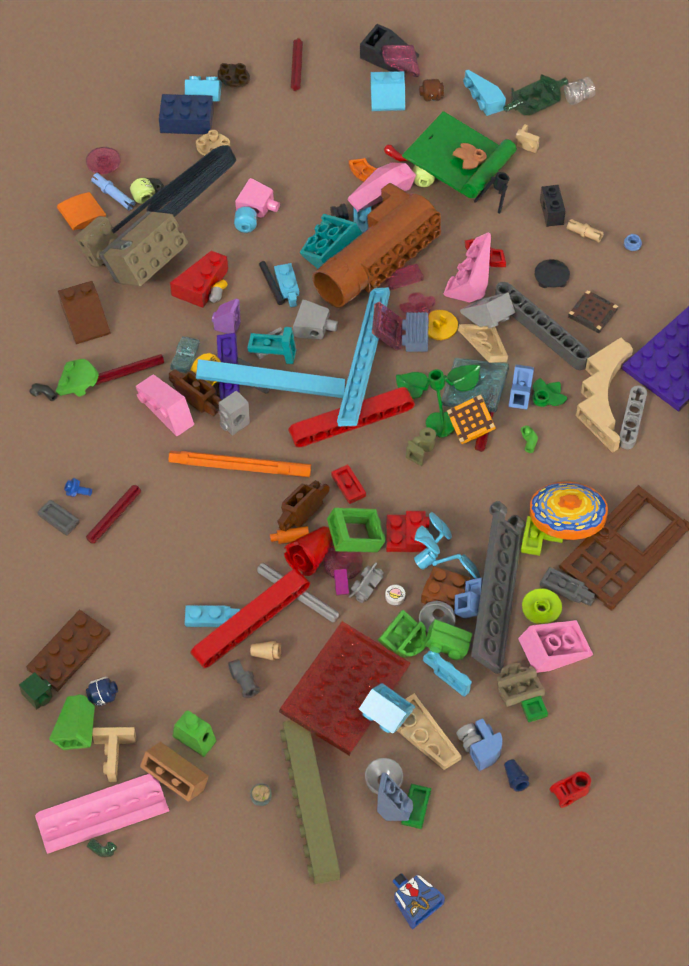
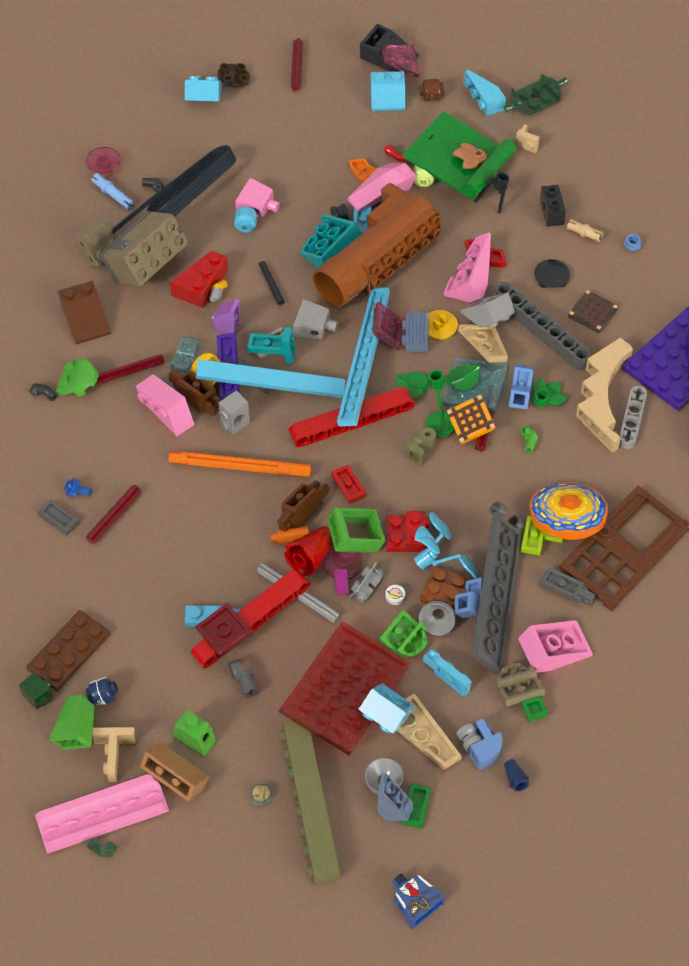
(80, 210): orange slope -> none
(142, 190): yellowish green head -> none
(186, 114): dark blue brick -> none
(211, 141): tan dish -> none
(223, 630): none -> dark red tile
(266, 650): tan cone -> none
(287, 283): medium azure hinge -> none
(404, 277): clear pink tile -> none
(418, 303): clear pink plate -> none
(448, 639): bright green brick -> none
(541, 599): lime dish -> none
(568, 791): red piece -> none
(578, 91): clear wheel -> none

